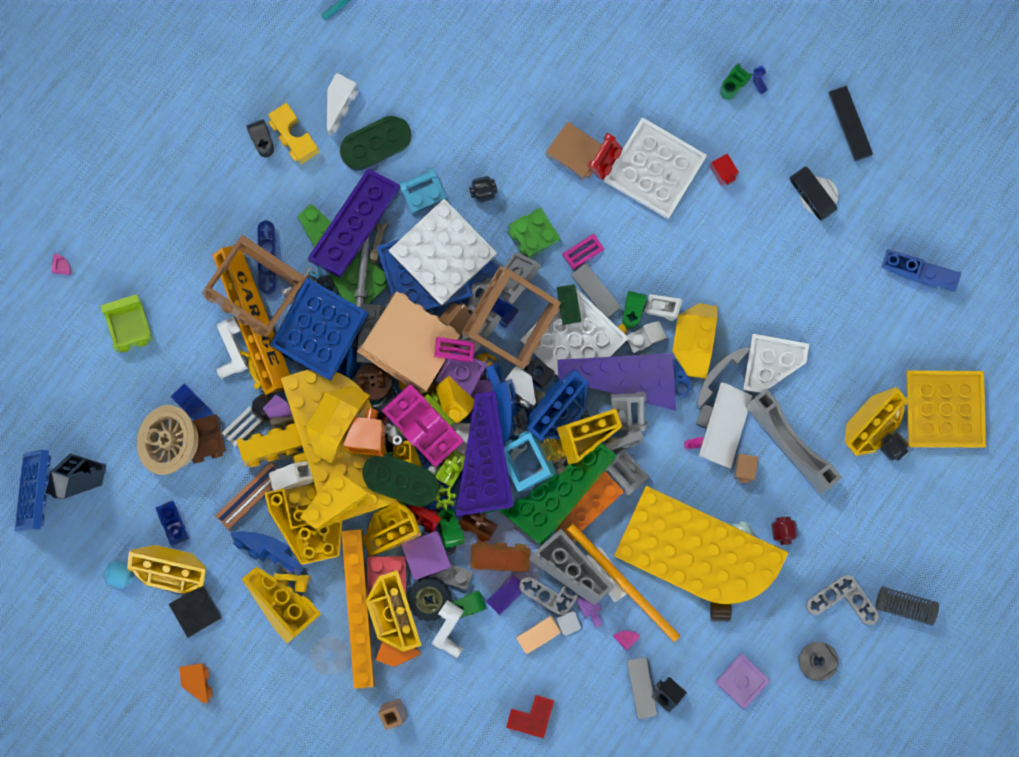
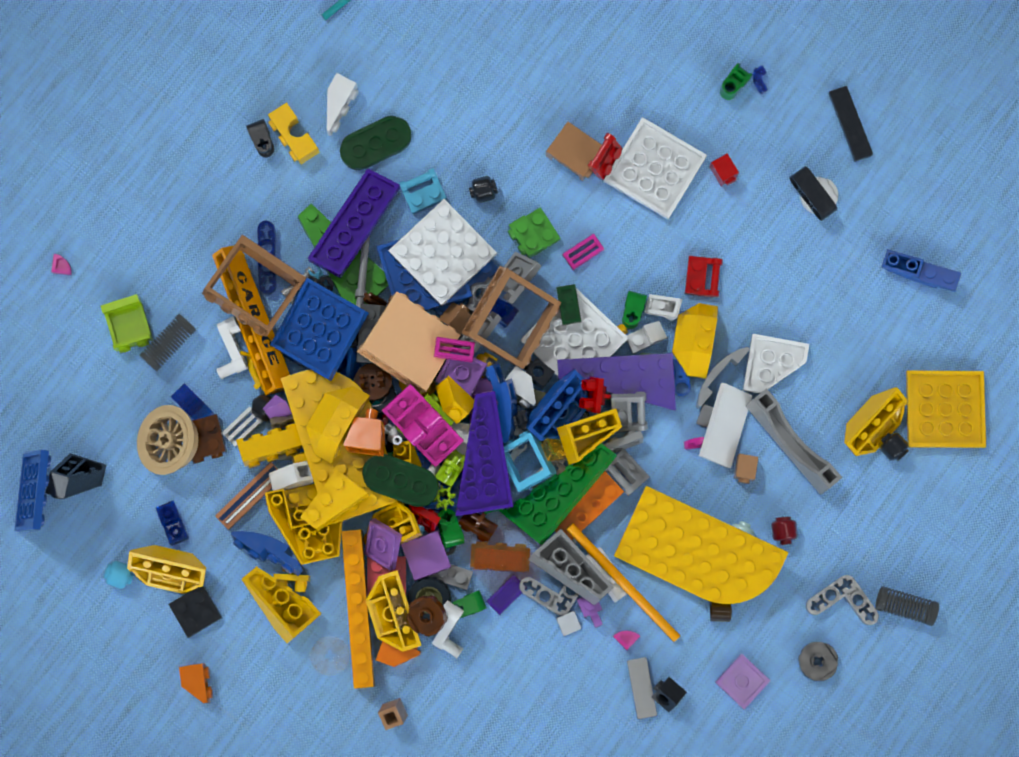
(169, 336): none -> dark grey piece
(373, 299): none -> reddish brown axle
(374, 256): dark tan piece -> none
(382, 544): none -> medium lavender tile
(434, 608): none -> reddish brown plate
(536, 721): red plate -> none
(538, 634): light nougat slope -> none
(595, 290): light grey tile -> none
(596, 394): none -> red hips
(697, 276): none -> red plate

